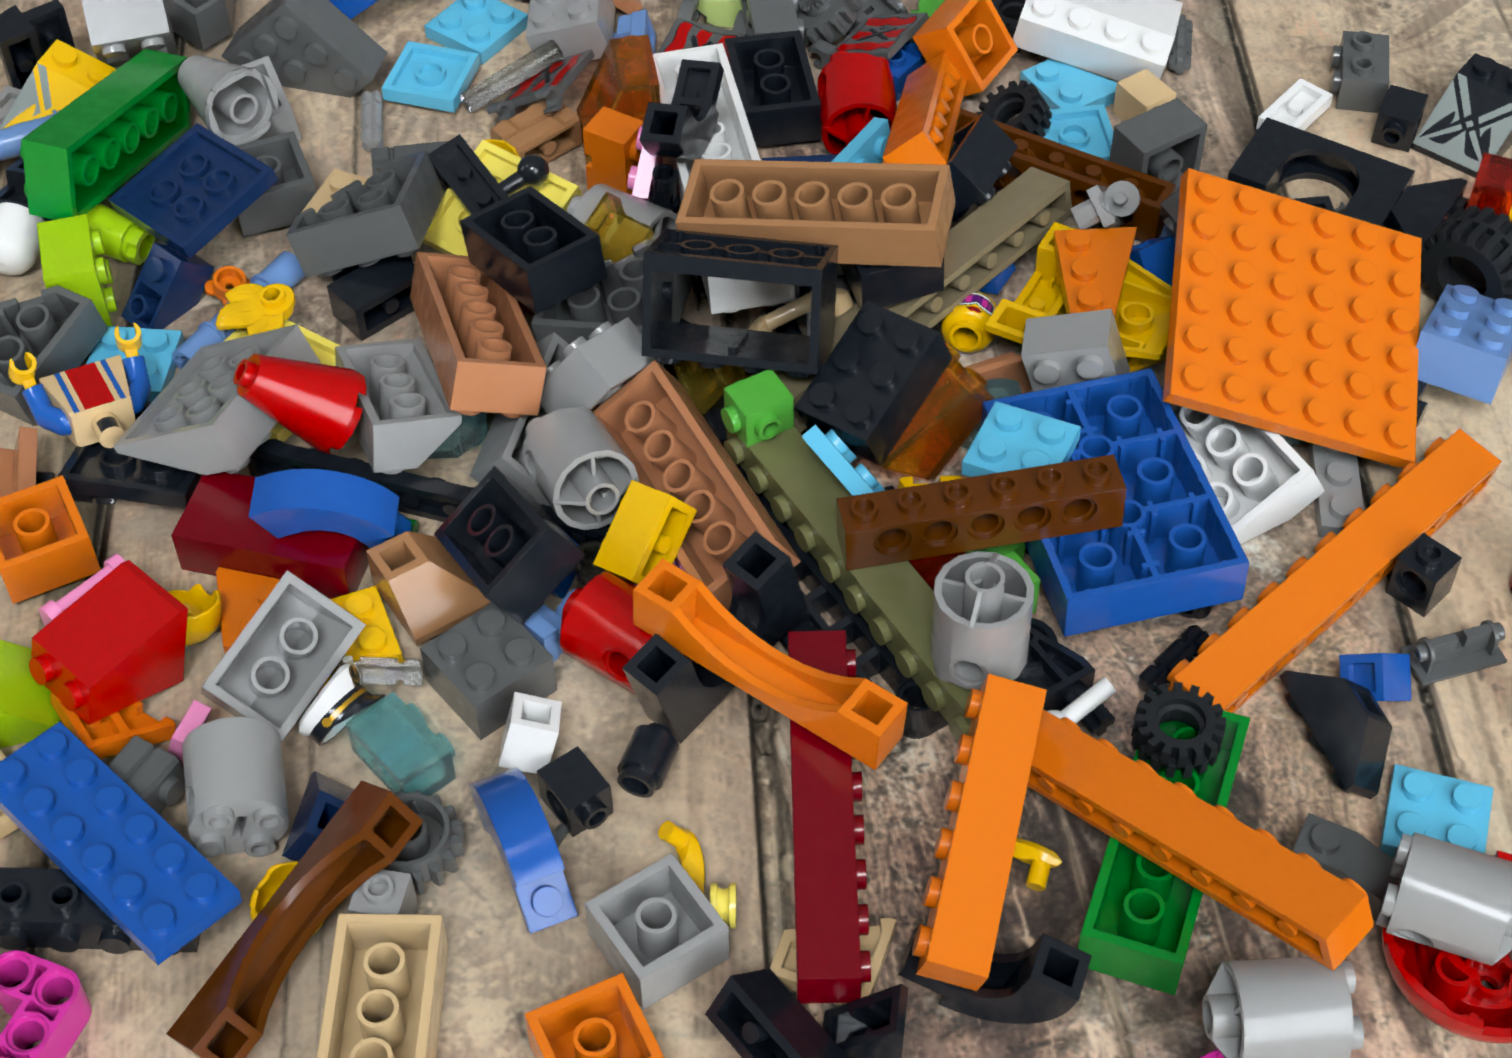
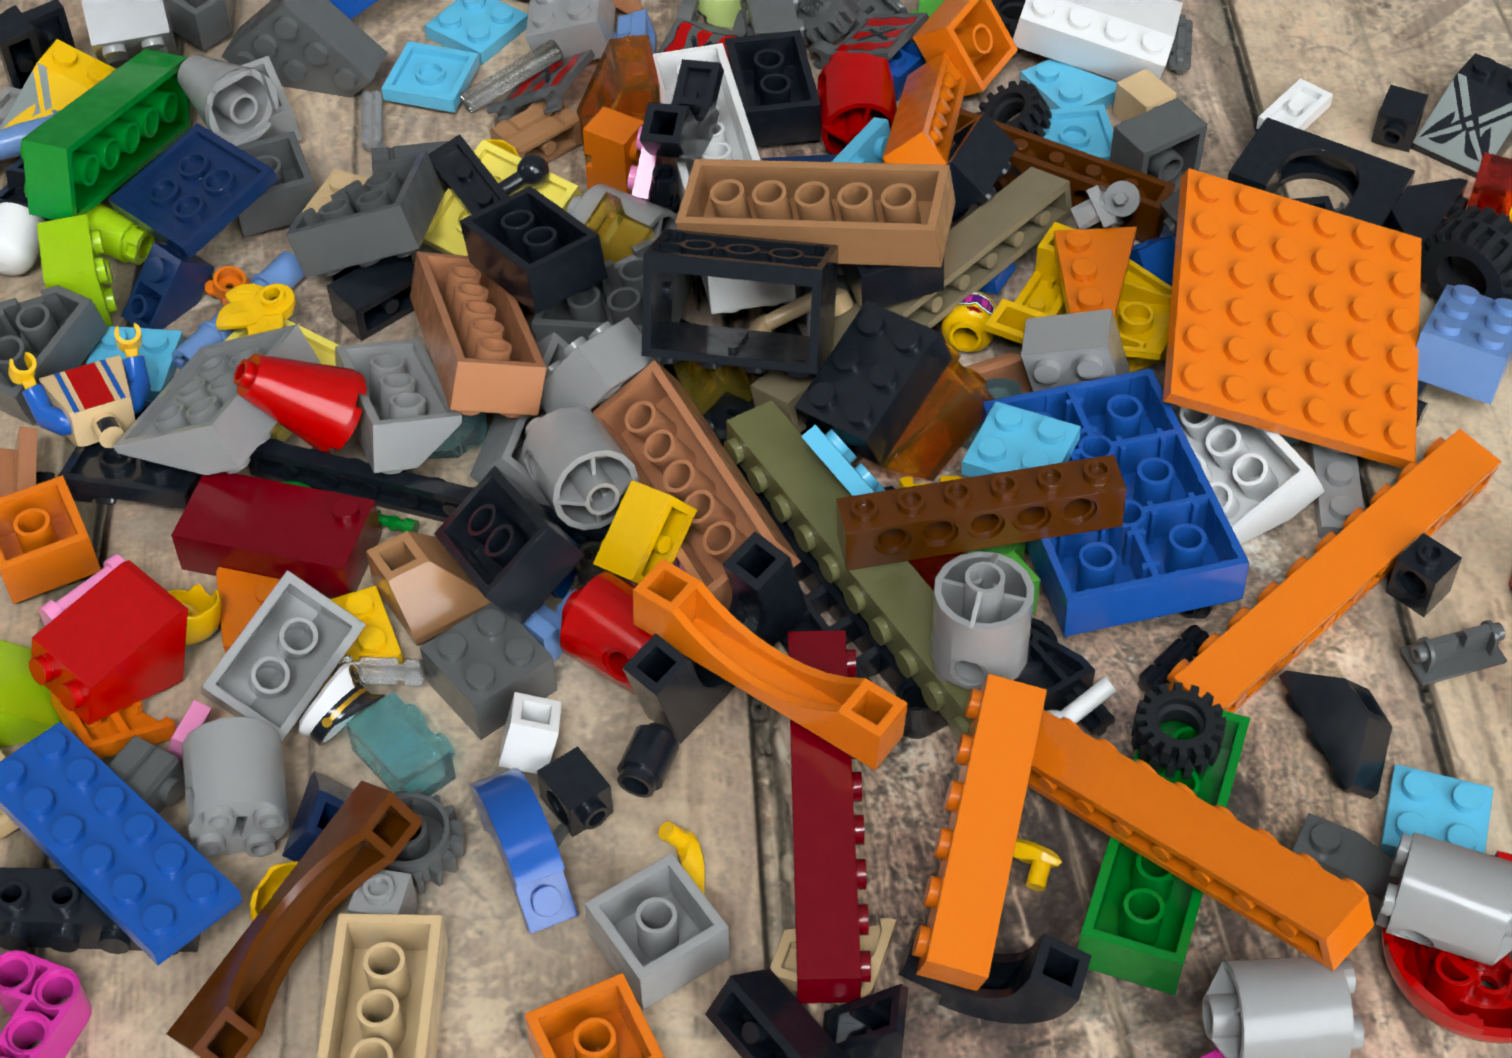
(326, 501): blue arch -> none
(724, 902): light yellow bush -> none
(758, 408): bright green brick -> none
(1360, 71): dark grey brick -> none
(1382, 673): blue panel -> none

